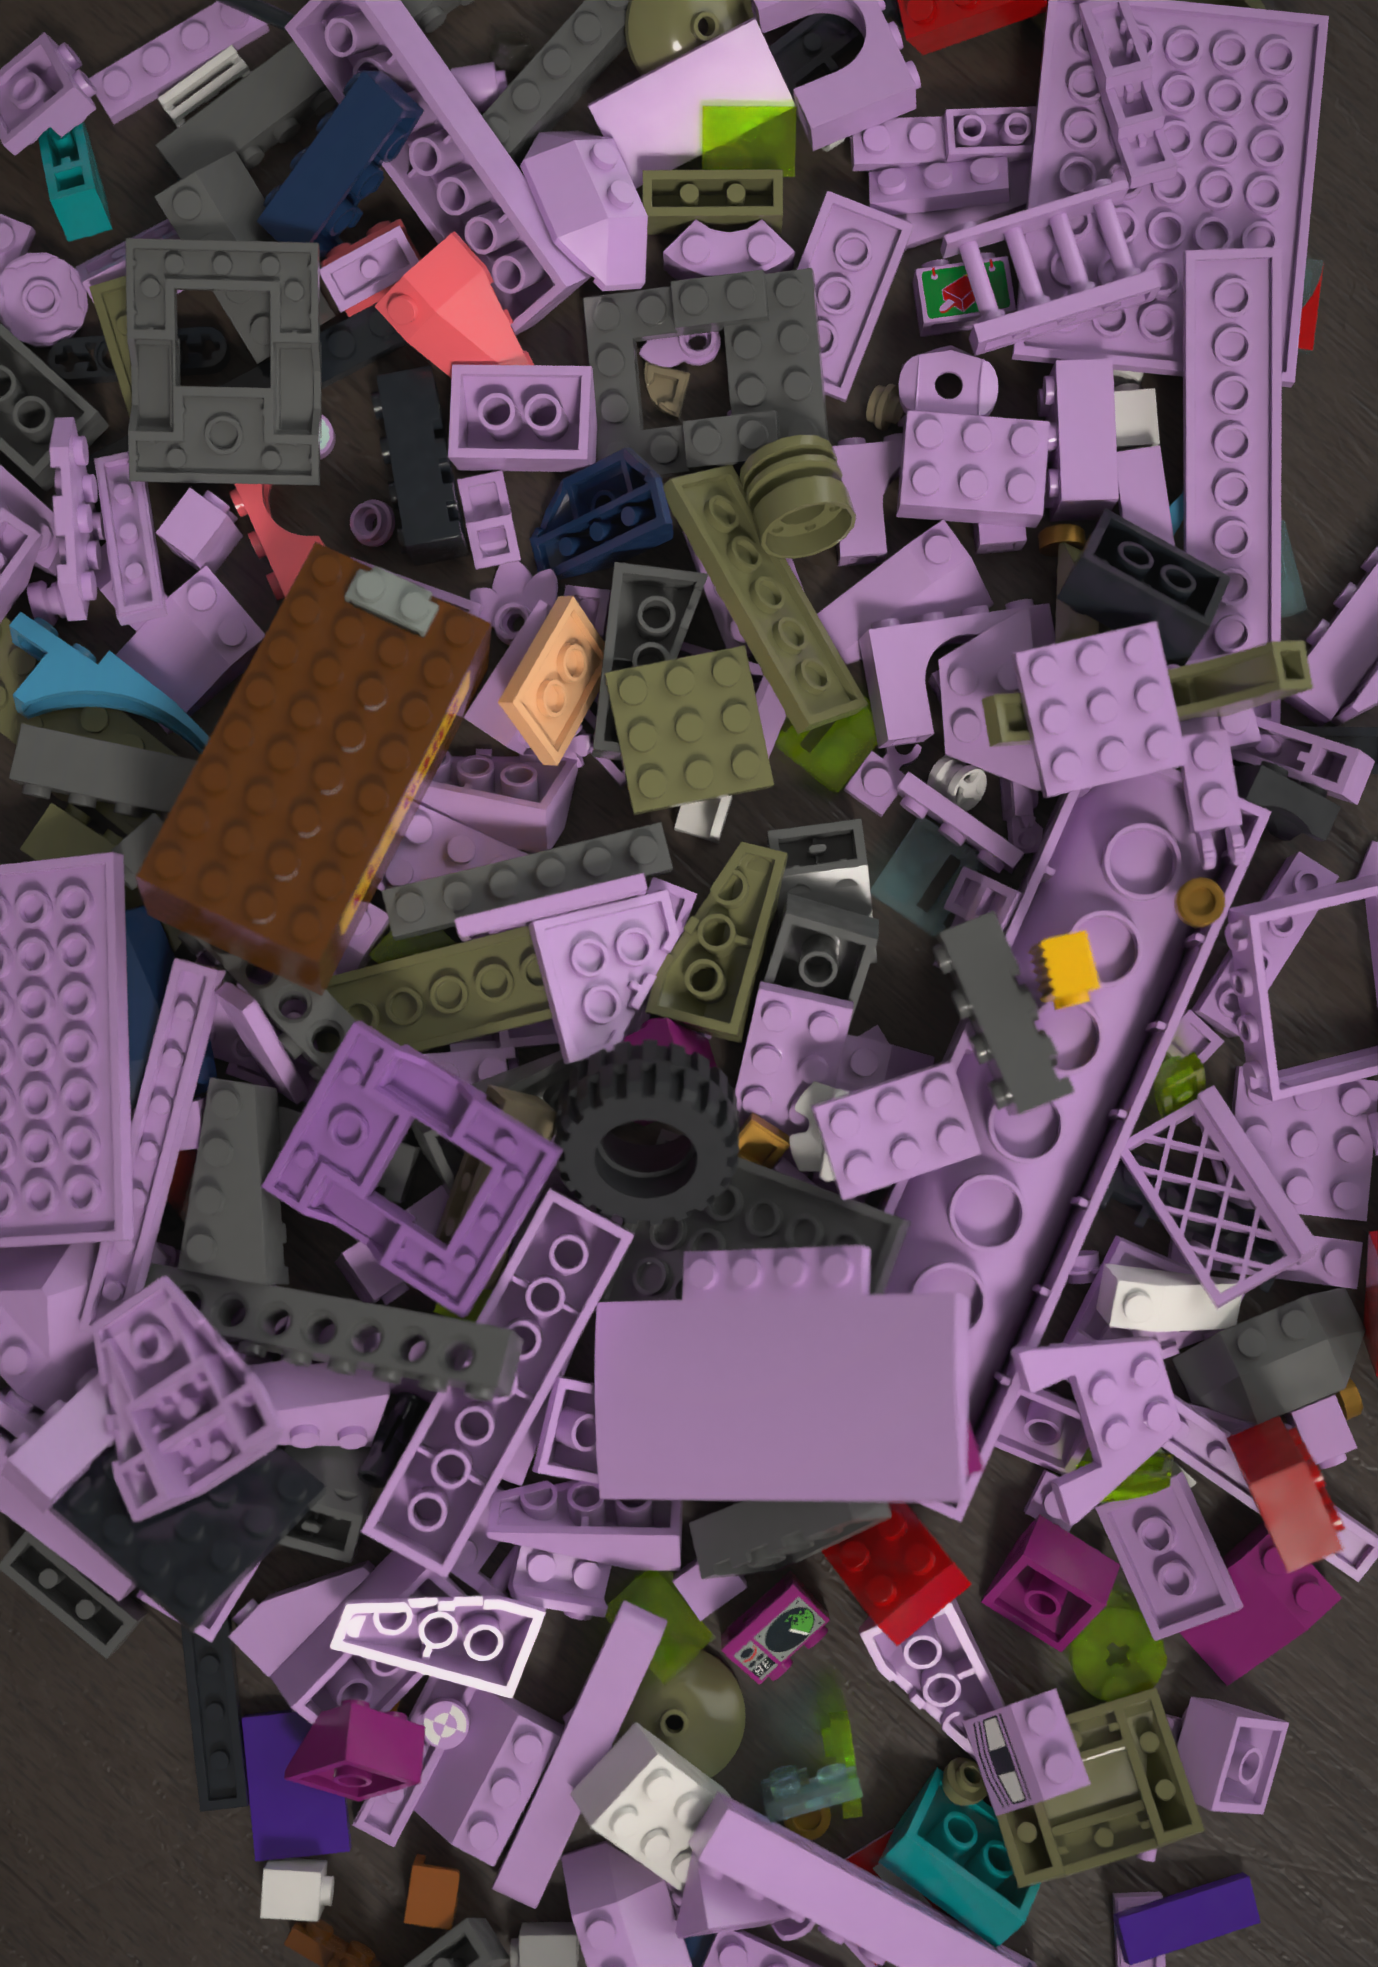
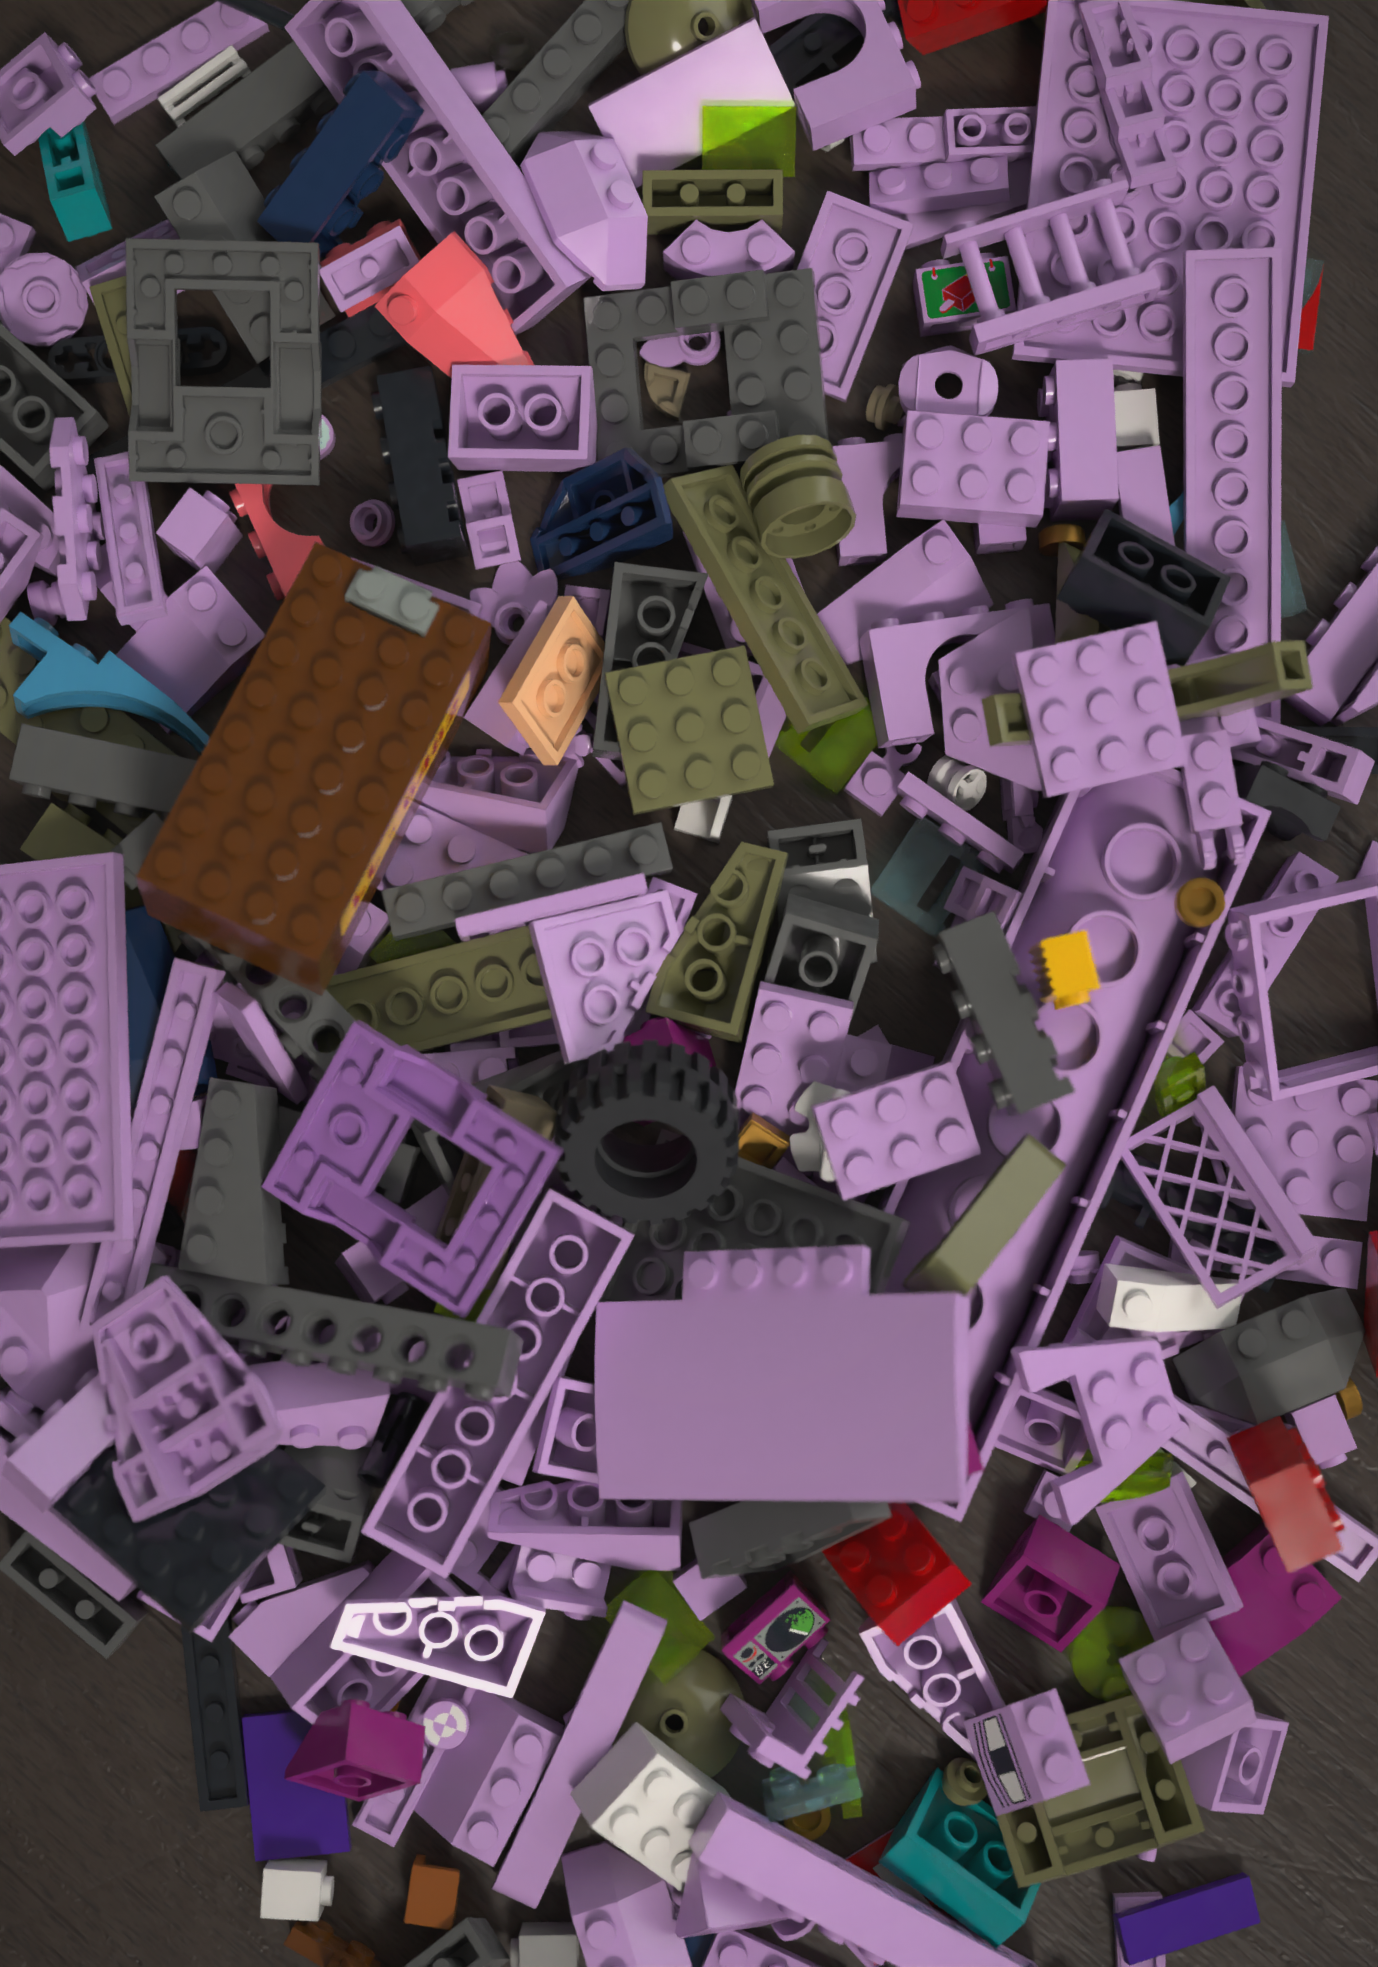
(273, 1575): none -> lavender panel
(781, 1733): none -> lavender plate
(988, 1221): none -> olive beam
(1188, 1690): none -> lavender brick

